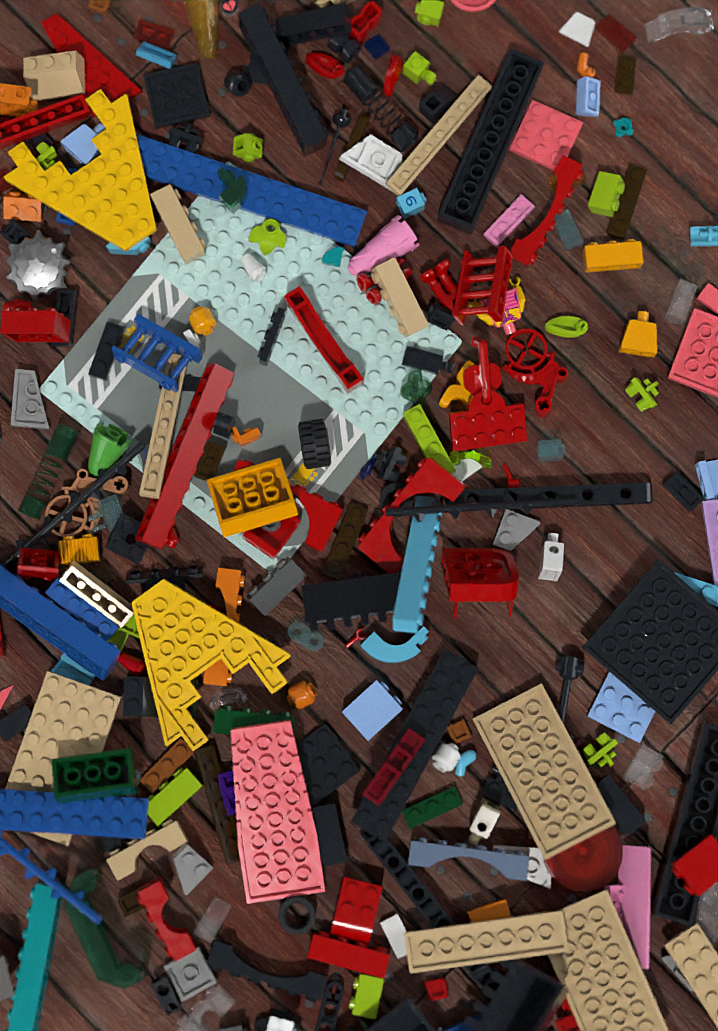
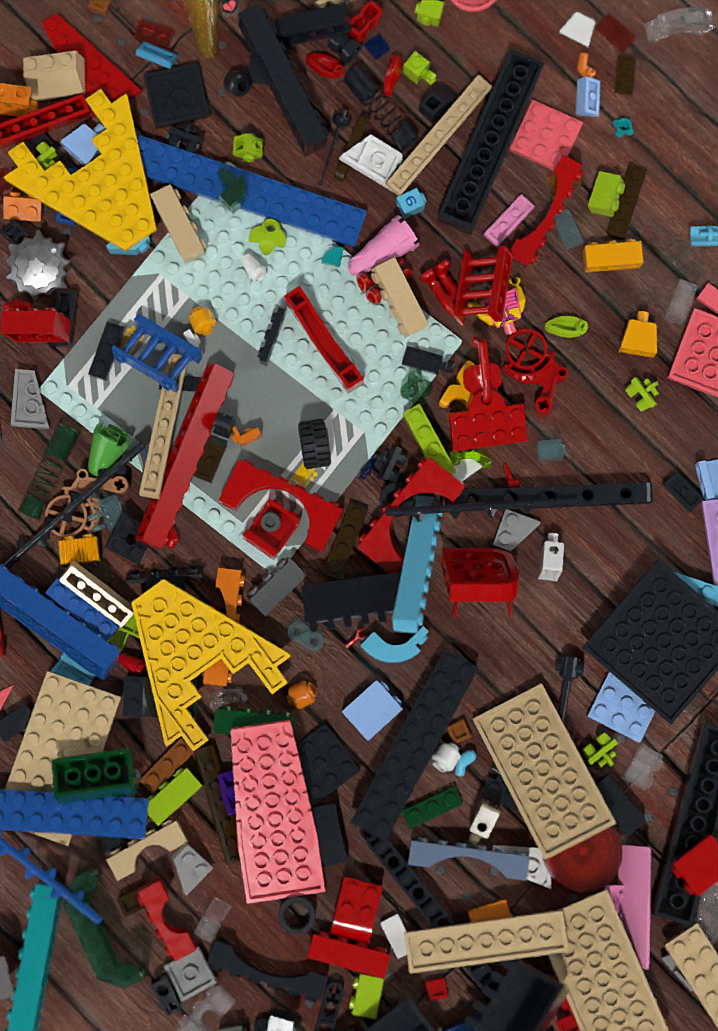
(38, 564): red slope -> none
(252, 497): light orange slope -> none
(393, 767): dark red slope -> none
(439, 315): black bracket -> none

